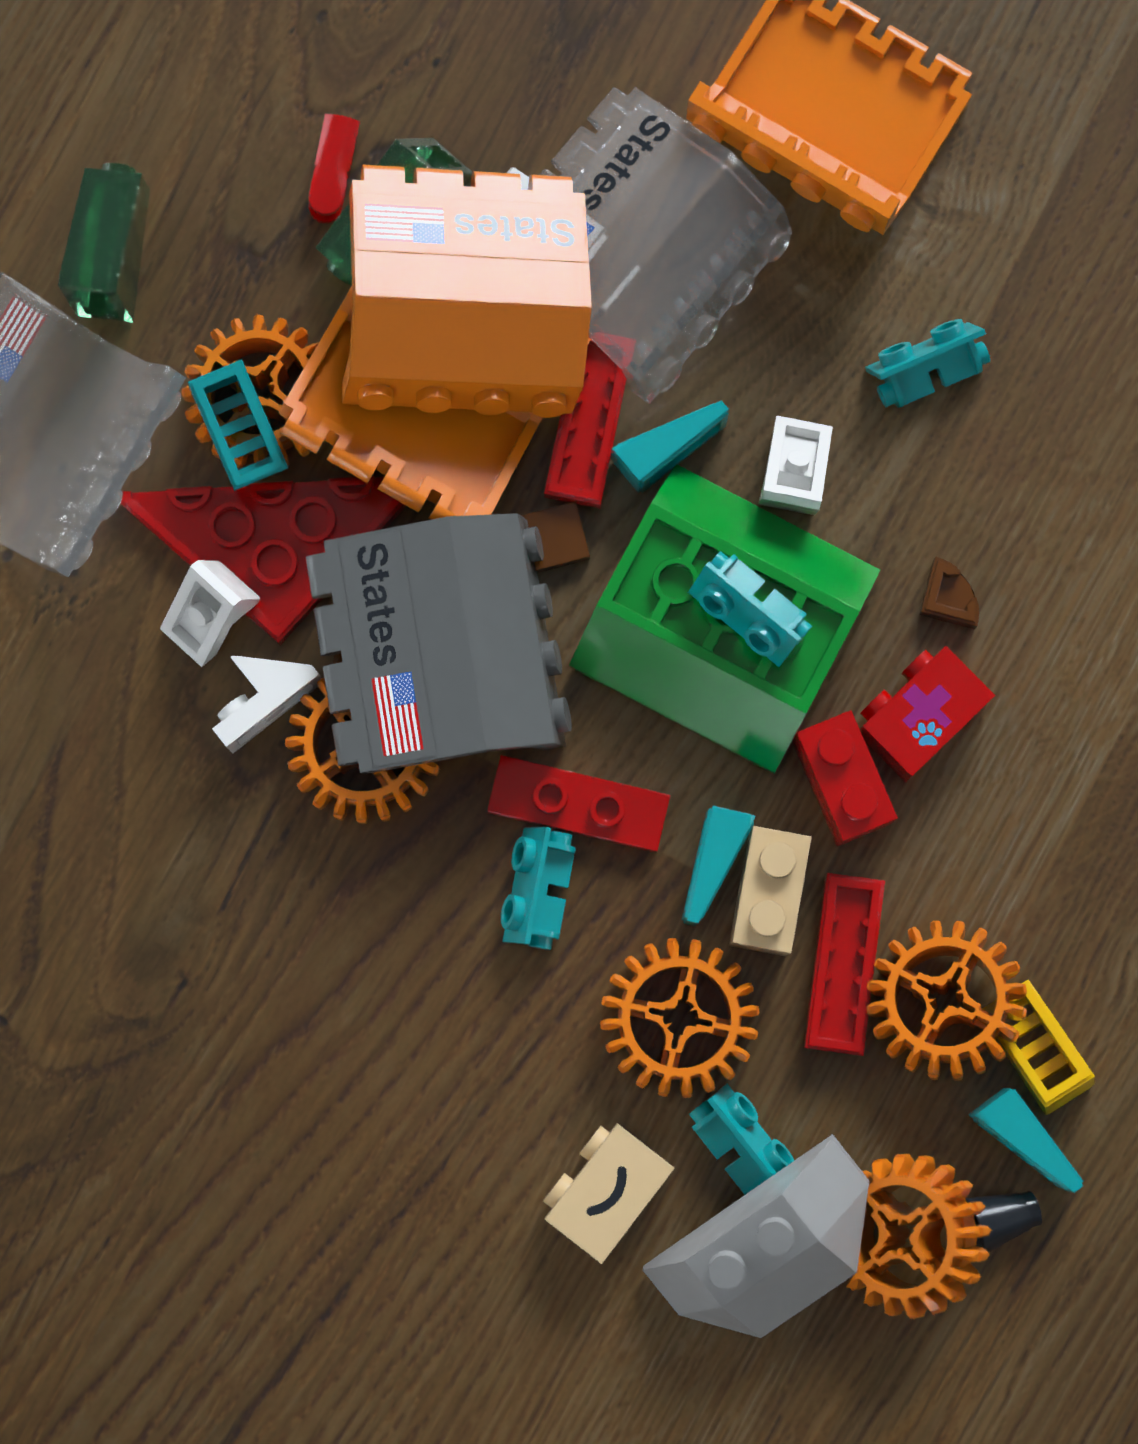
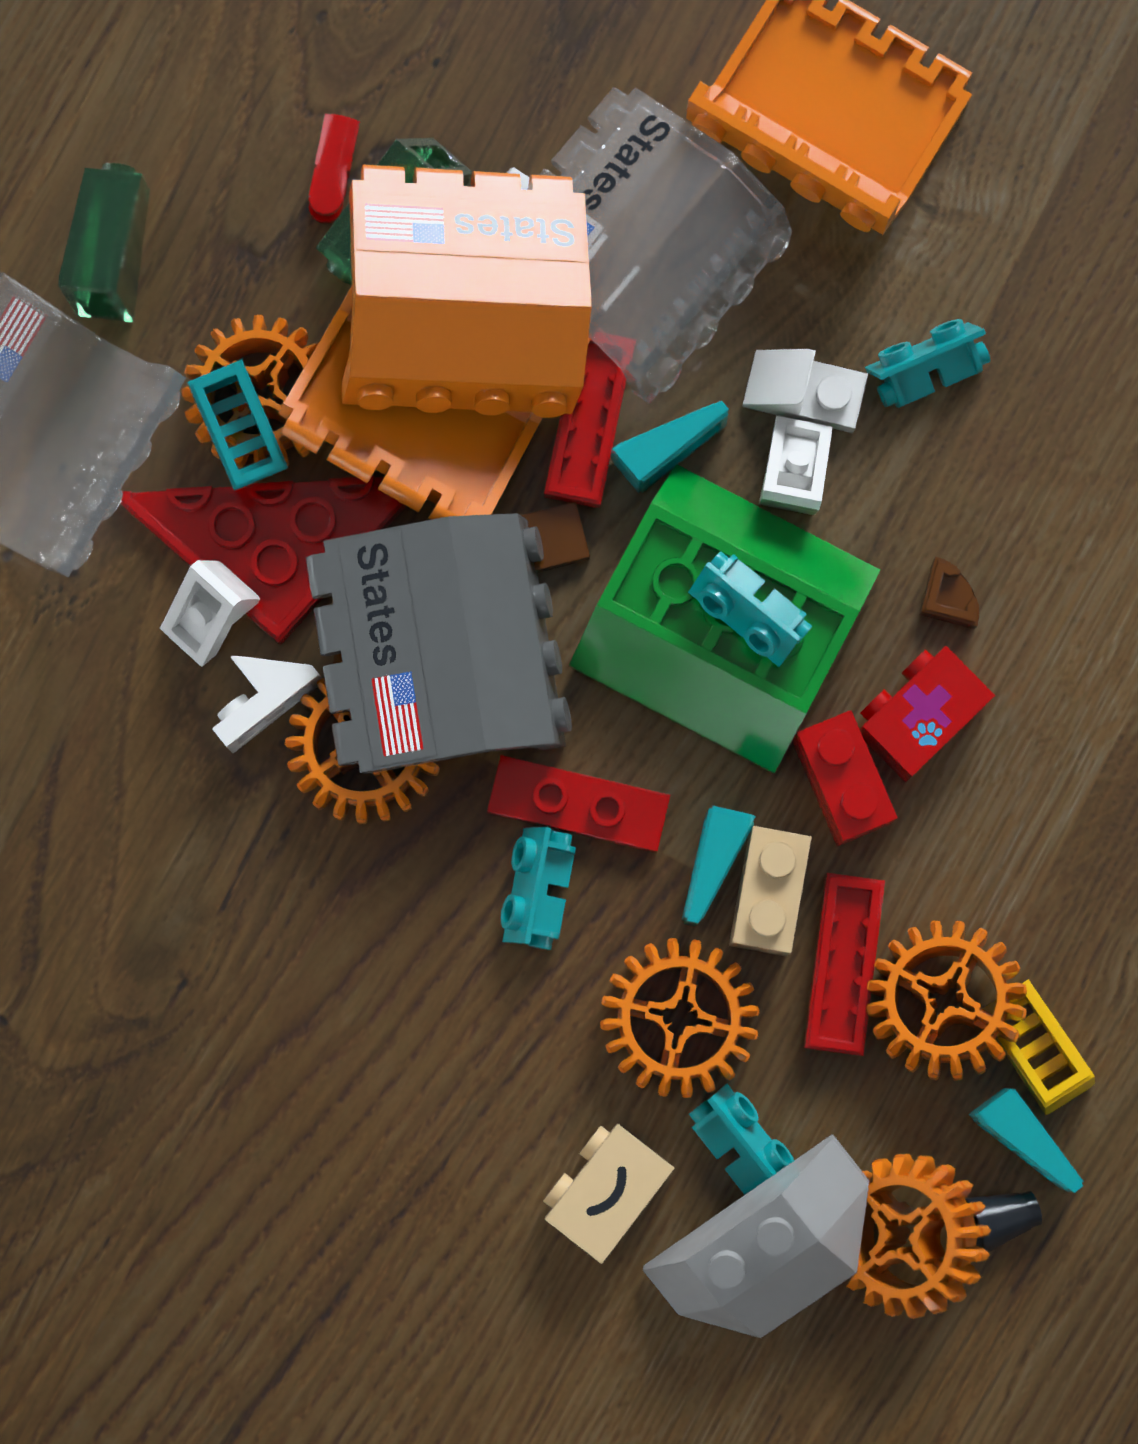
(804, 389): none -> white slope

